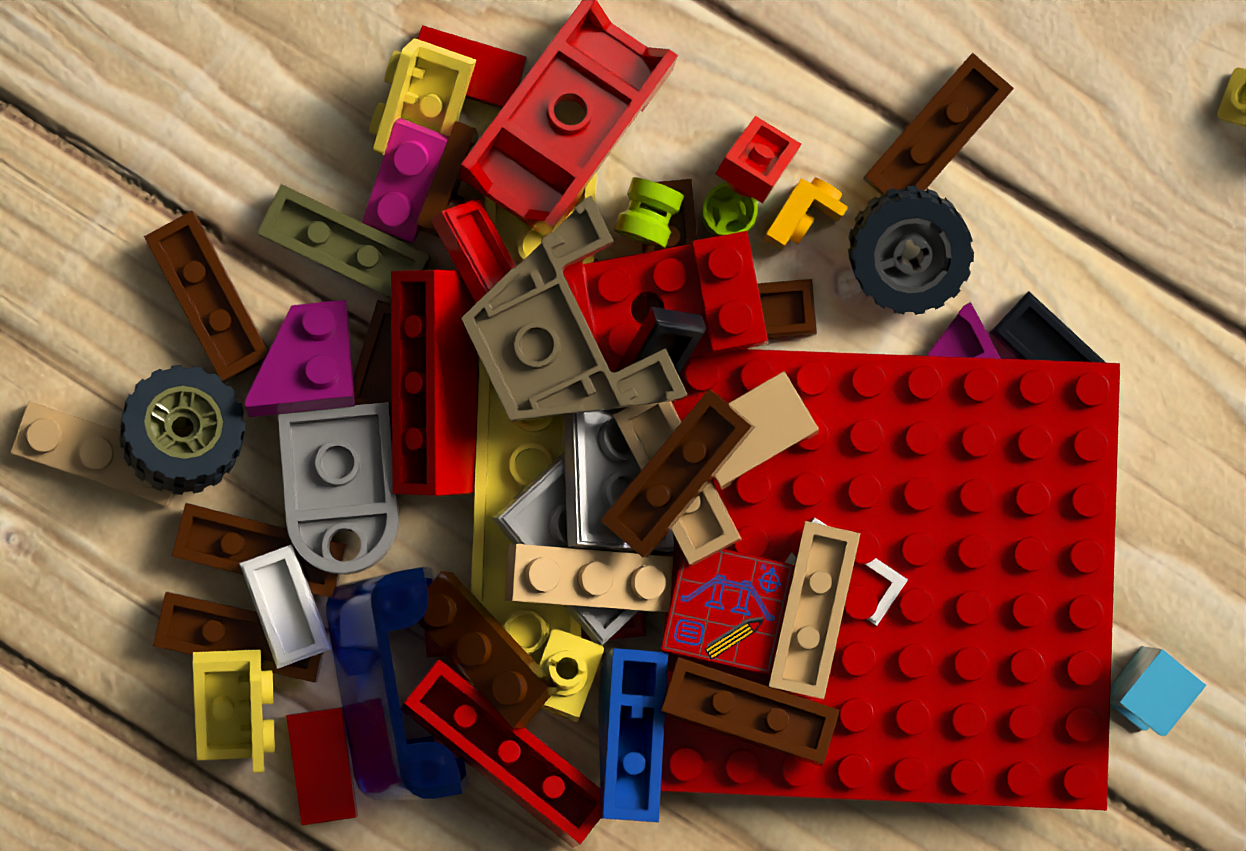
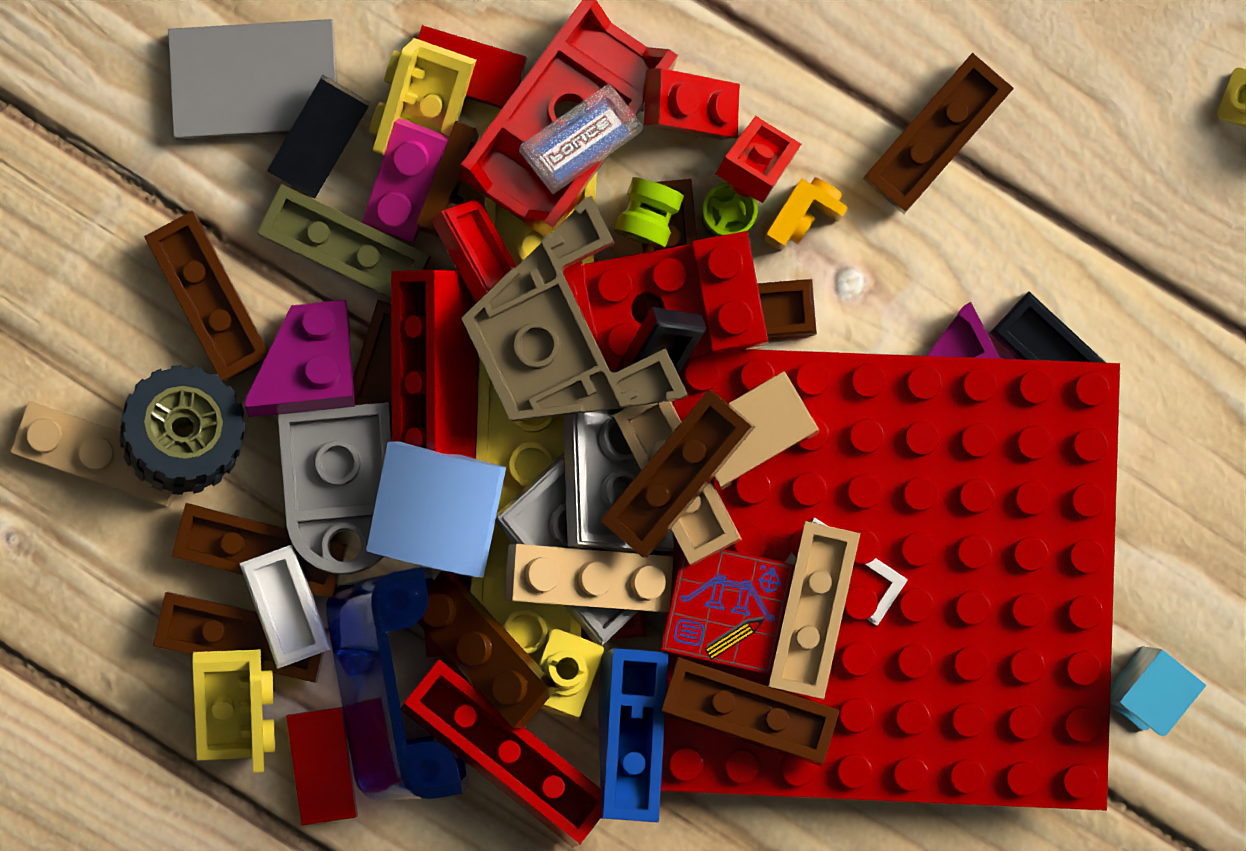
(246, 76): none -> light grey tile
(318, 136): none -> black tile
(436, 509): none -> light blue slope
(581, 138): none -> clear tile
(691, 104): none -> red plate
(880, 241): black wheel -> none

